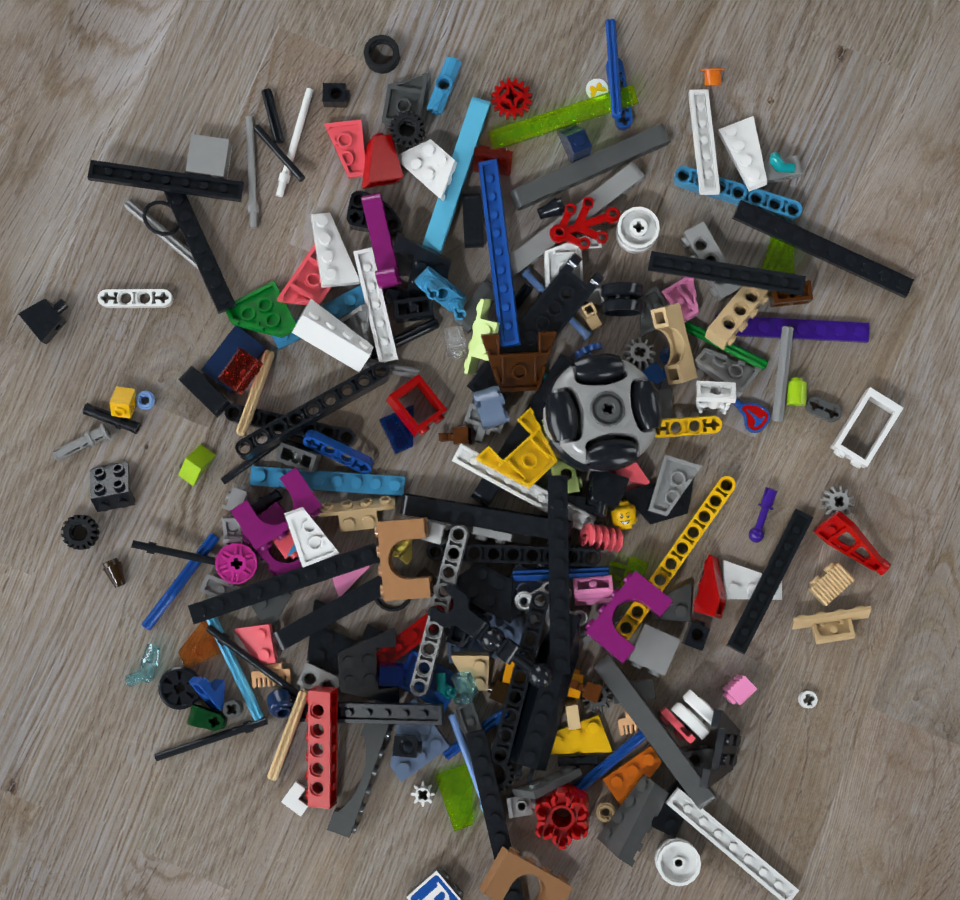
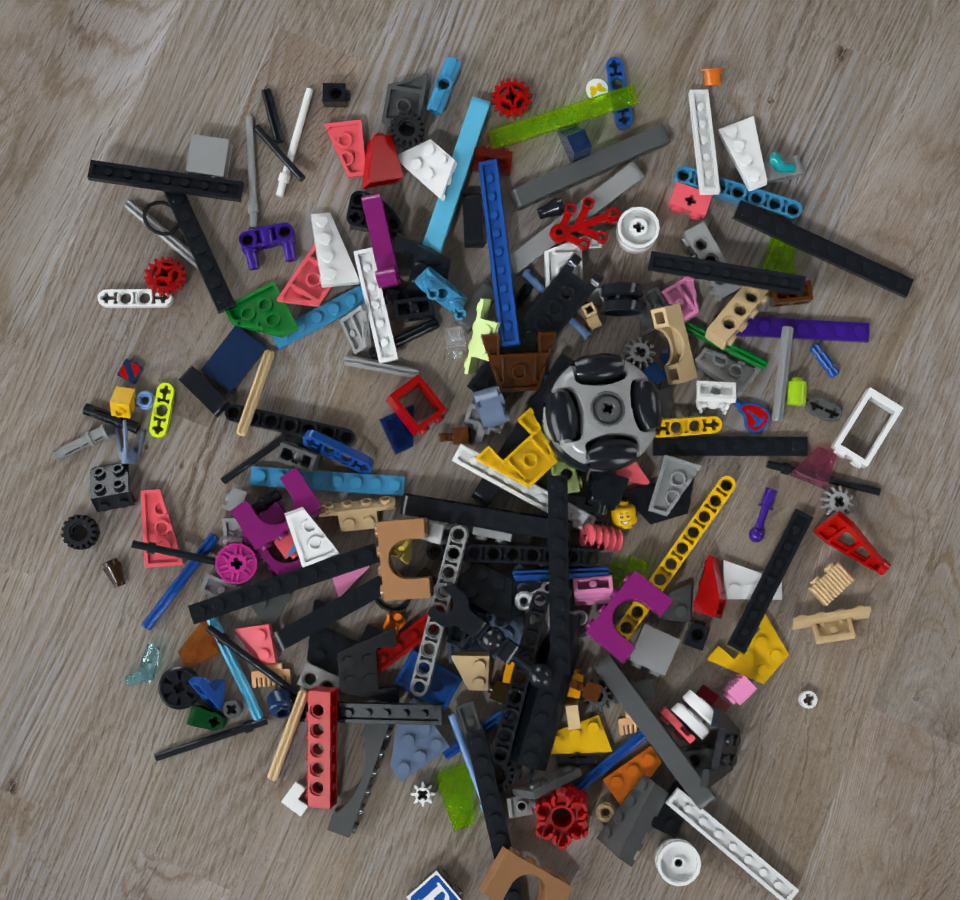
(45, 318): black torso -> none
(127, 454): none -> sand blue plant
(130, 371): none -> dark blue tile
(158, 529): none -> coral wing
(167, 268): none -> red gear
(169, 397): none -> neon yellow beam
(196, 464): lime slope -> none
(240, 371): clear red bracket -> none
(266, 238): none -> dark purple piece
(308, 419): black beam -> none
(332, 336): white wedge -> none
(377, 40): black tyre -> none
(391, 674): clear blue brick -> none
(395, 620): none -> orange arm
(398, 749): black brick -> none
(444, 688): teal arm -> none
(465, 687): clear light blue bracket -> none
(587, 349): blue piece -> none
(613, 65): blue axle -> none
(679, 200): none -> coral brick
(712, 698): none -> dark red piece
(730, 446): none -> black plate
(761, 658): none -> yellow wing
(786, 468): none -> black bar
(816, 468): none -> clear pink wing
(824, 360): none -> blue axle

